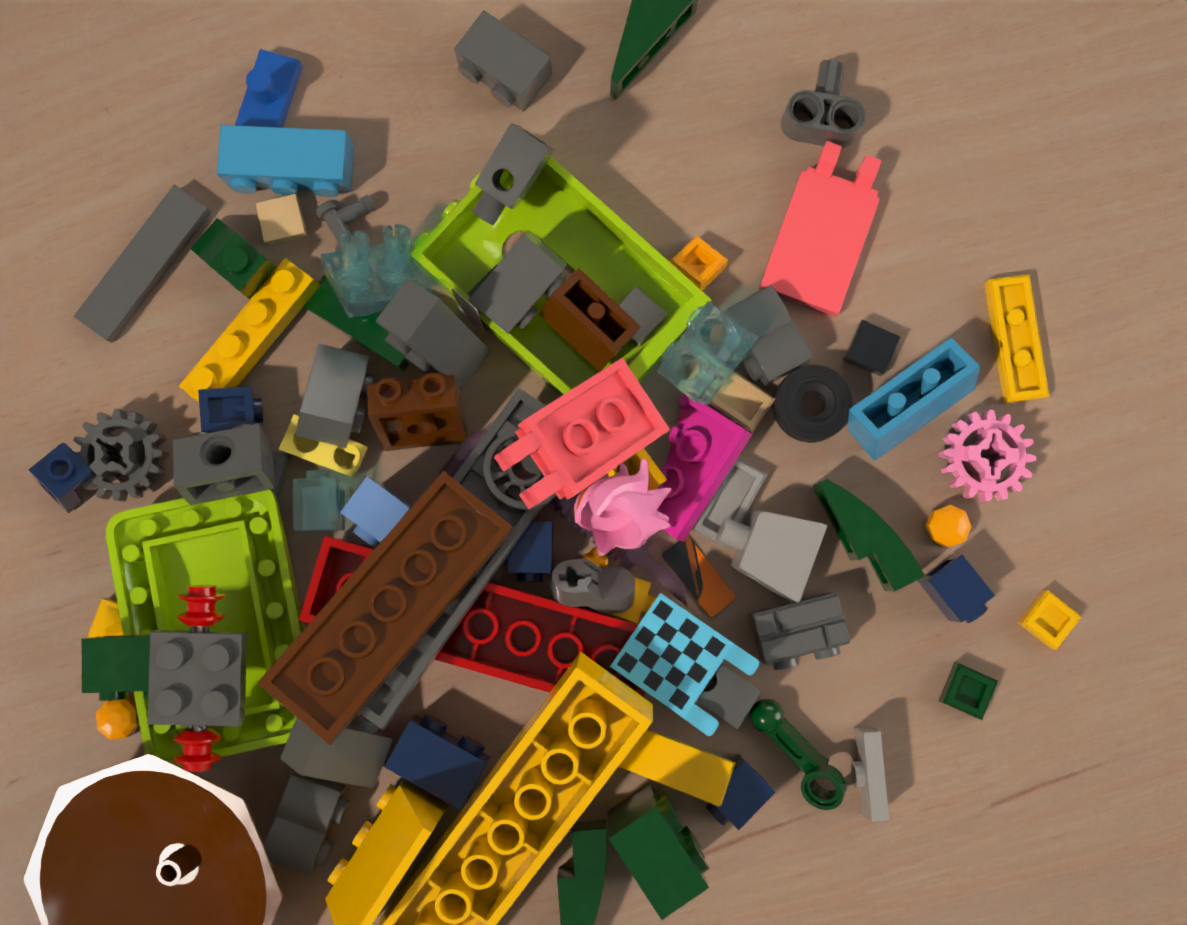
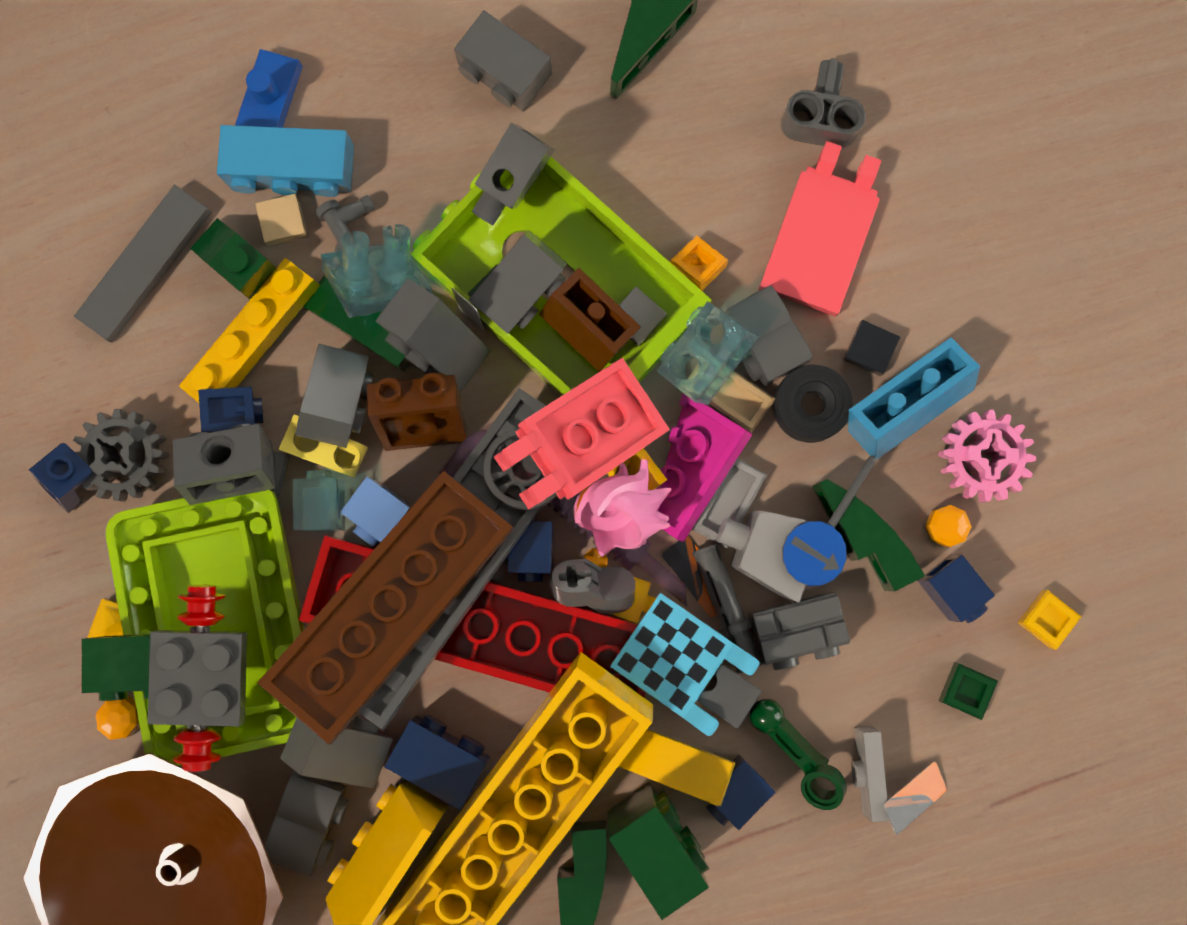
(725, 600): none -> dark grey pin
(815, 550): none -> blue piece
(915, 797): none -> sticker
(1016, 339): yellow tile -> none

